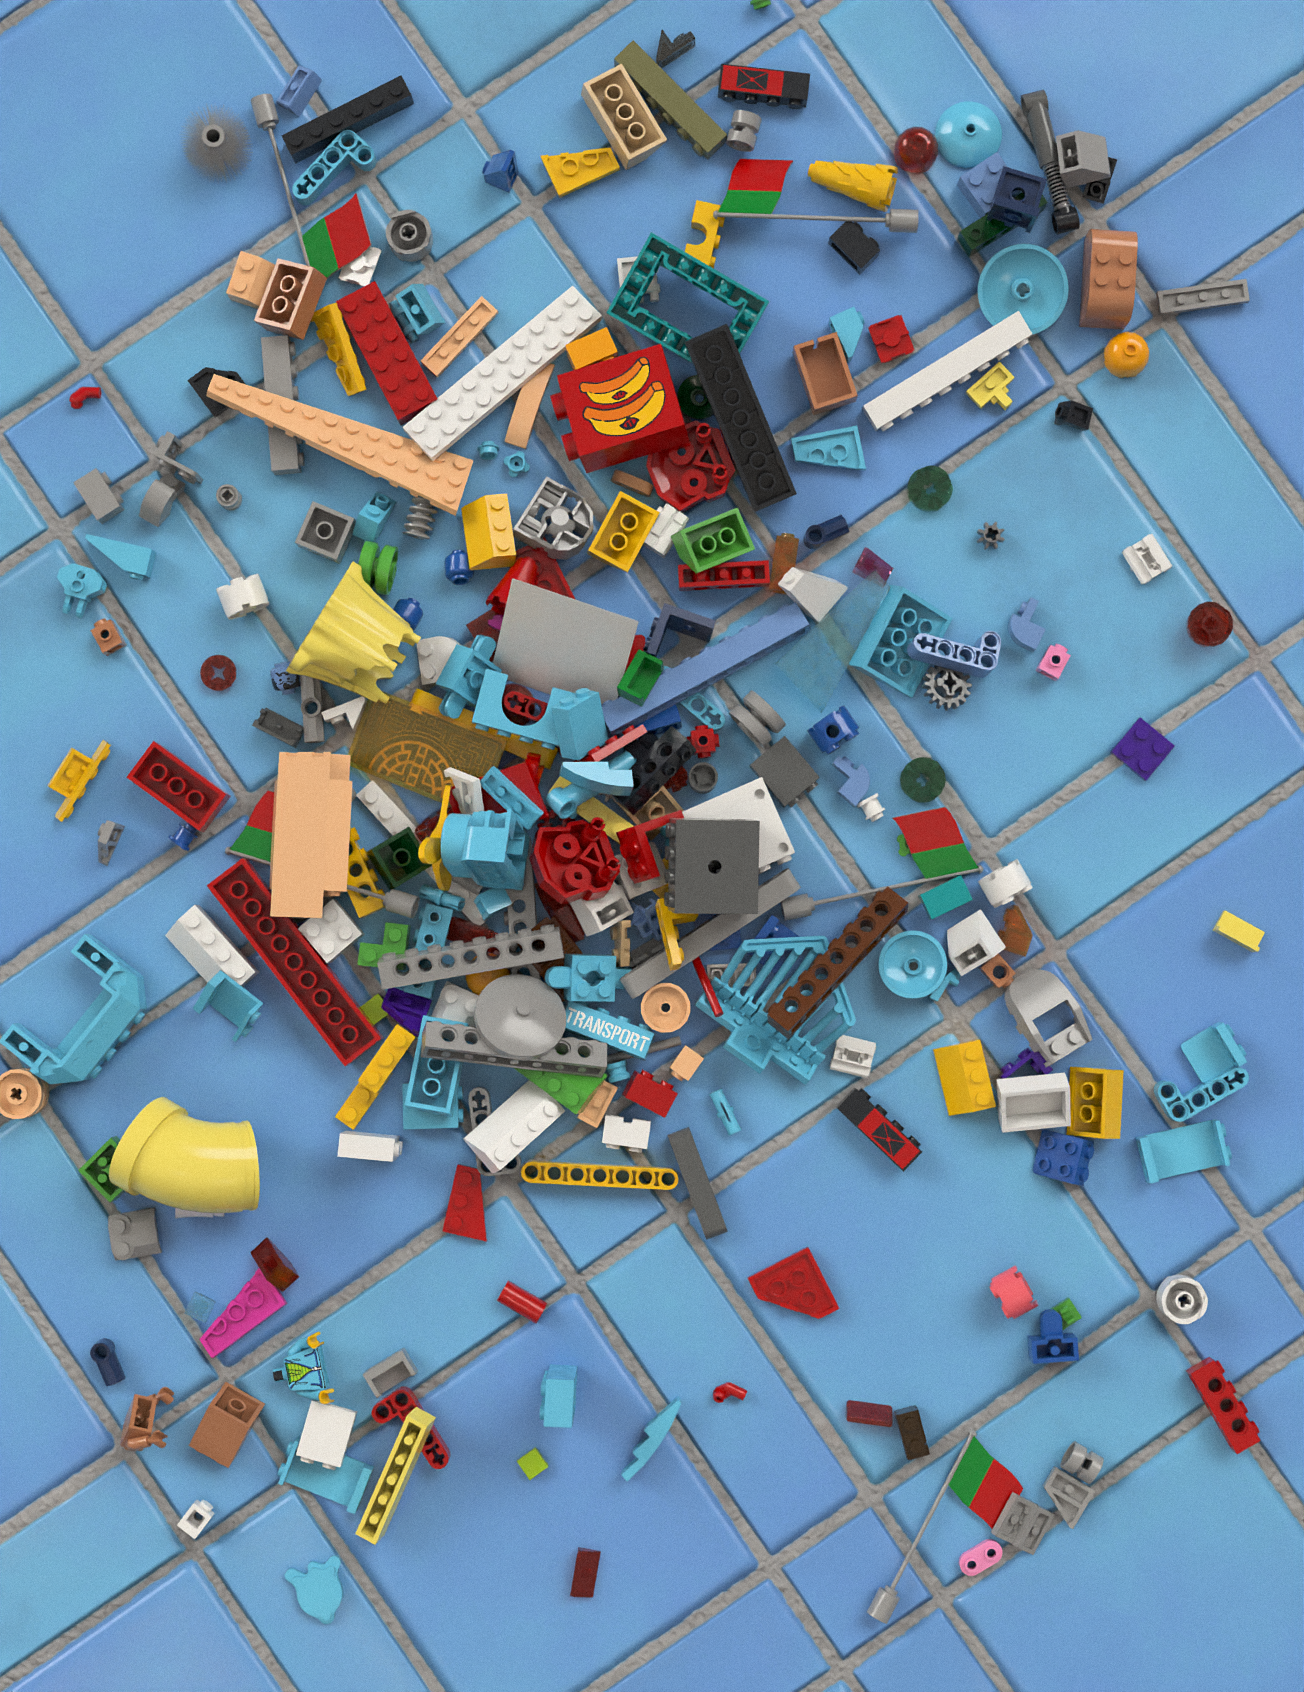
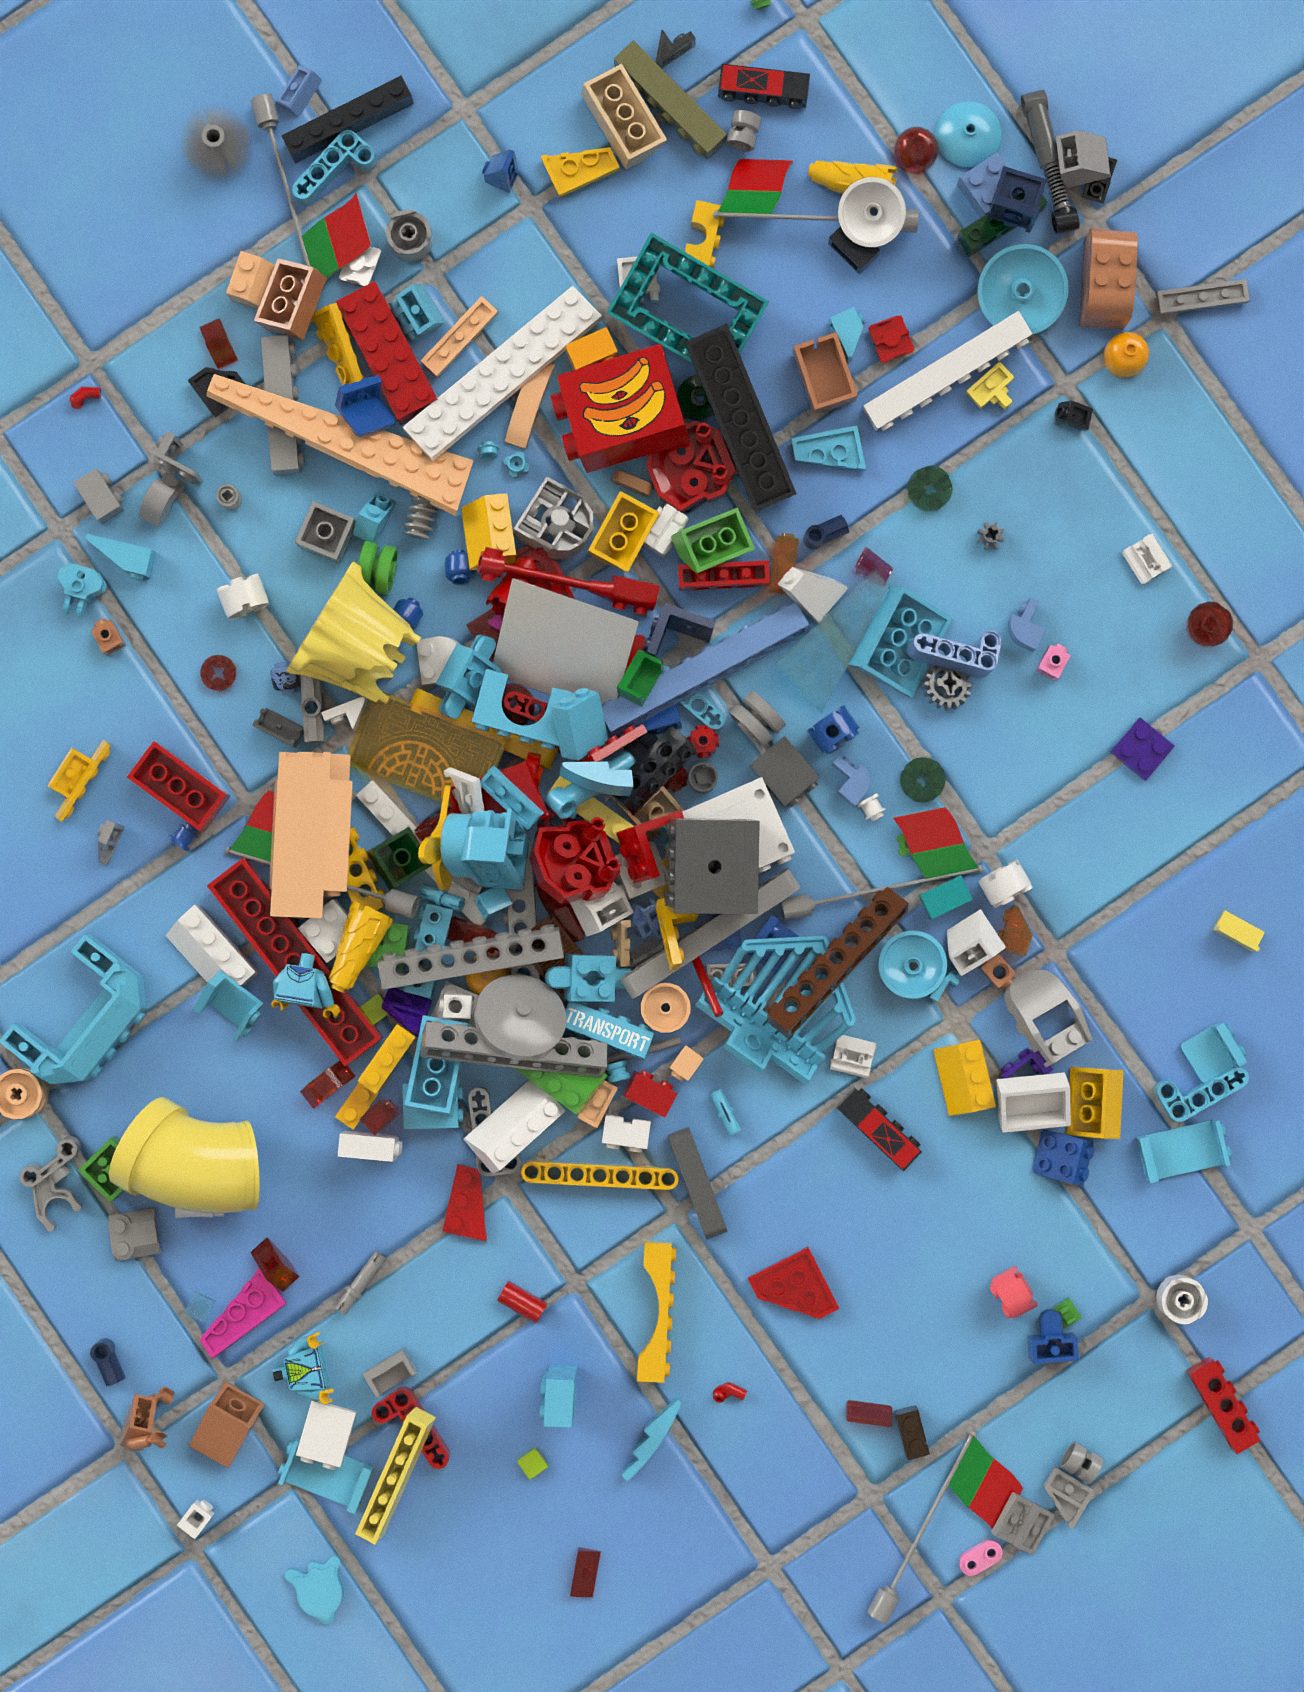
(45, 1187): none -> light grey piece
(218, 344): none -> clear red slope
(303, 987): none -> medium azure torso
(327, 1084): none -> clear red brick
(358, 942): none -> yellow cone
(360, 1282): none -> light grey pin
(362, 407): none -> blue bracket
(380, 1116): none -> clear red brick
(467, 1006): none -> white brick
(619, 591): none -> red bar
(652, 1359): none -> yellow arch
(856, 215): none -> white dish

